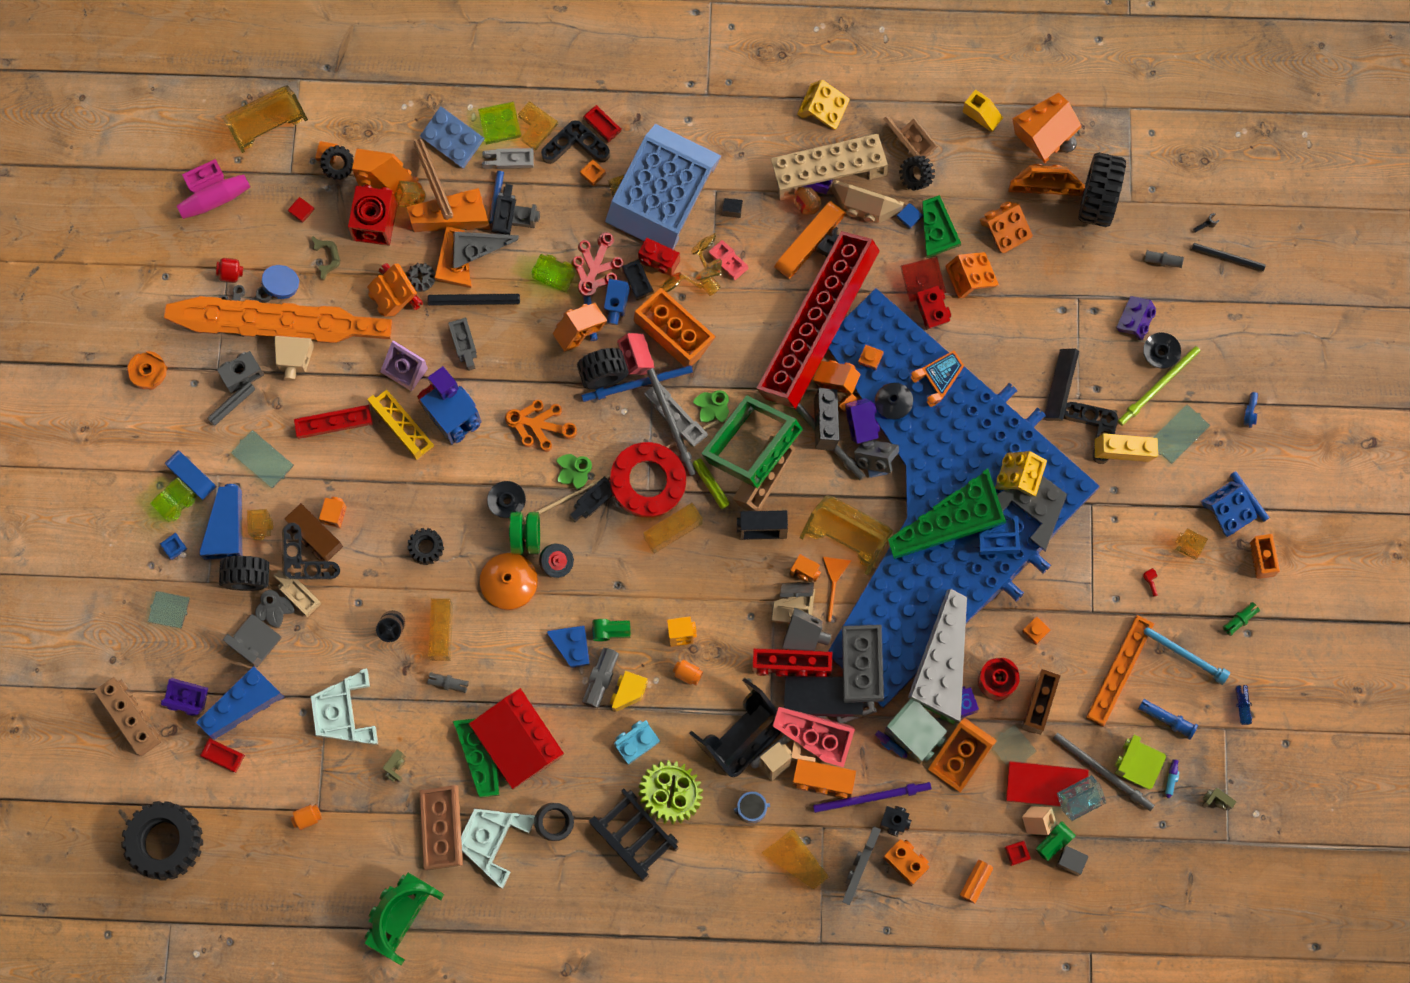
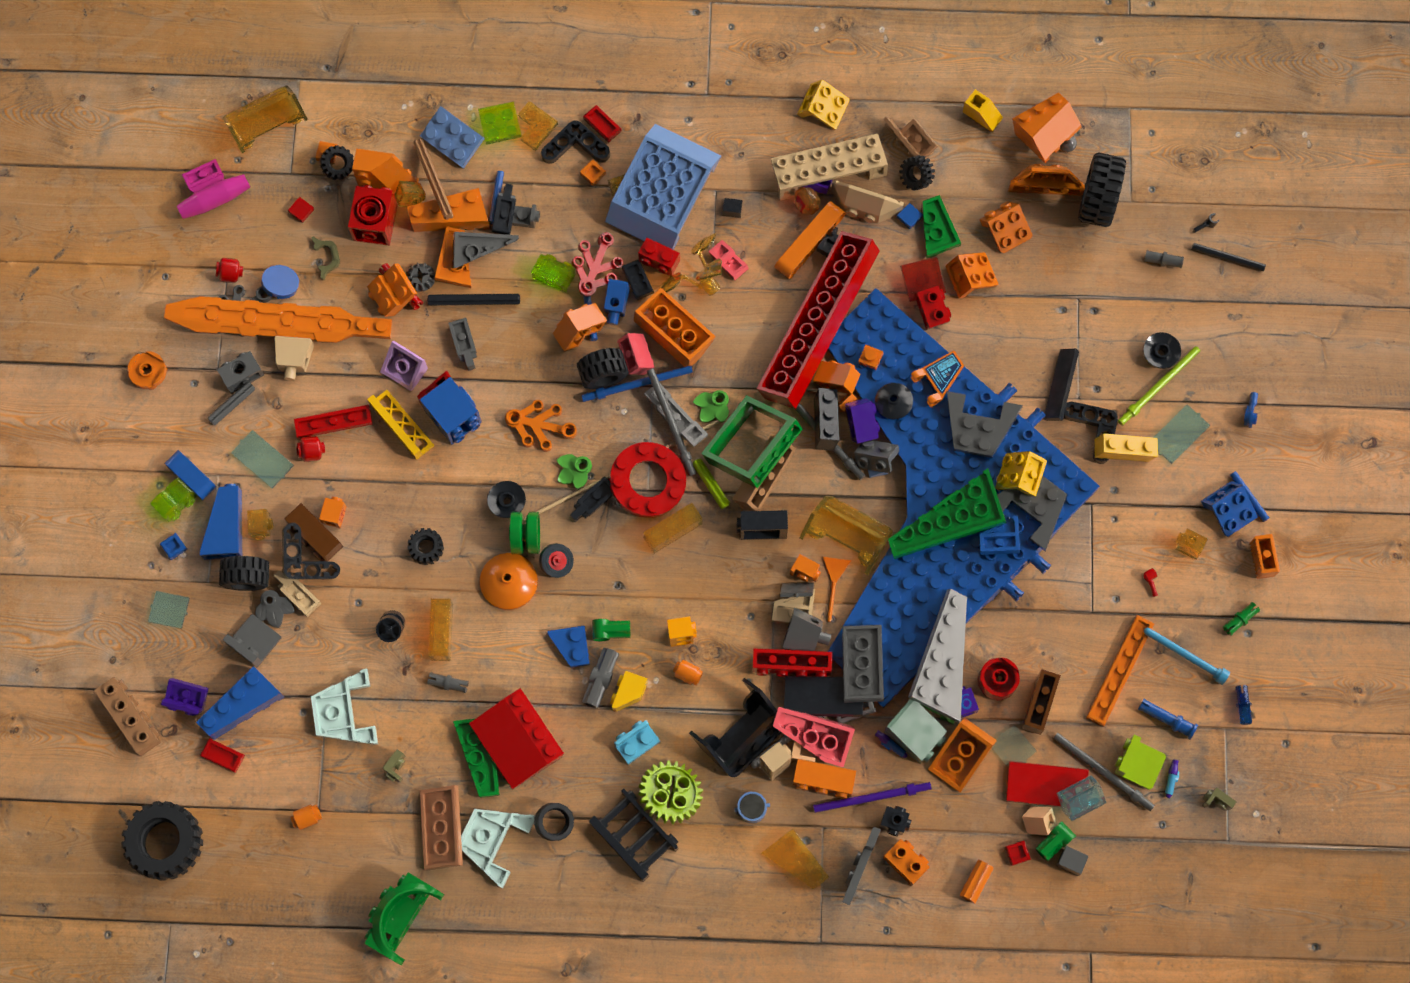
(310, 449): none -> red head
(443, 383): dark purple brick -> none
(509, 158): light grey hinge -> none
(977, 433): none -> dark grey wing
(1036, 630): orange plate -> none
(1137, 317): dark purple bracket -> none

